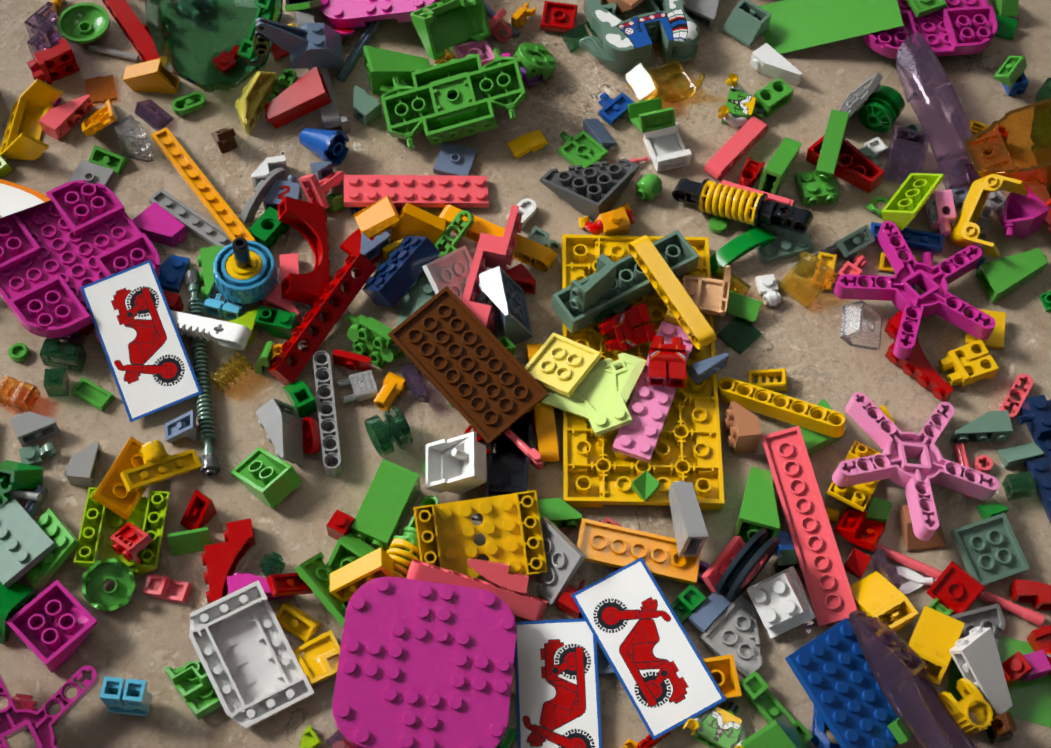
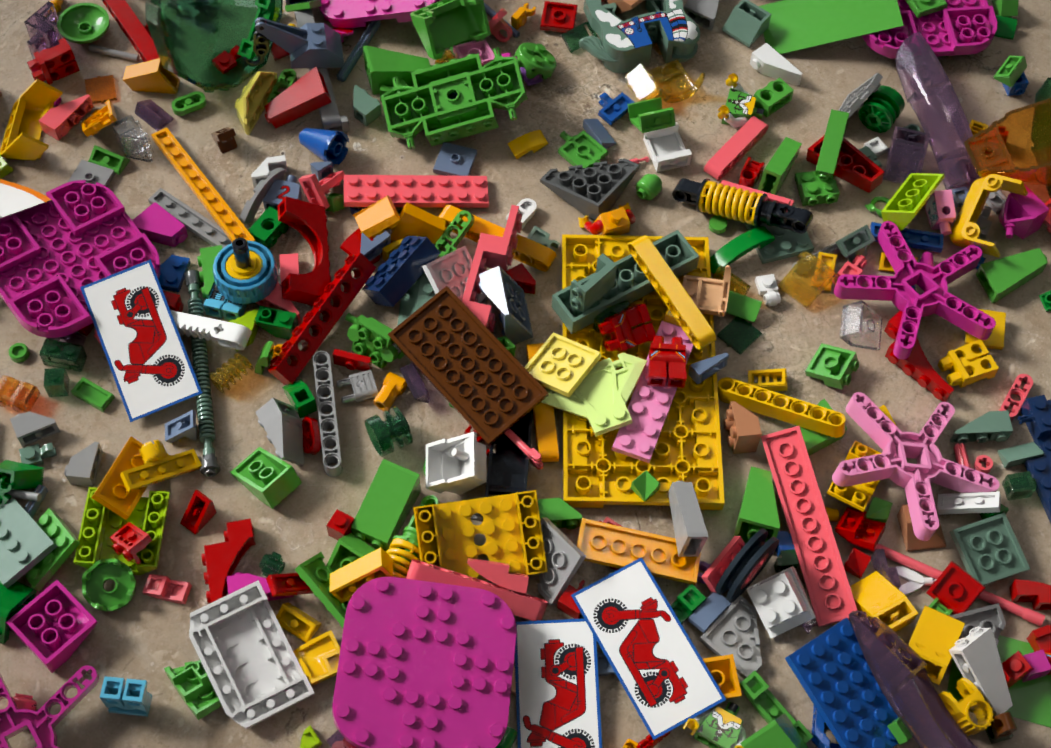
(188, 541): bright green slope -> none
(833, 365): none -> bright green plate
(969, 503): none -> white plate

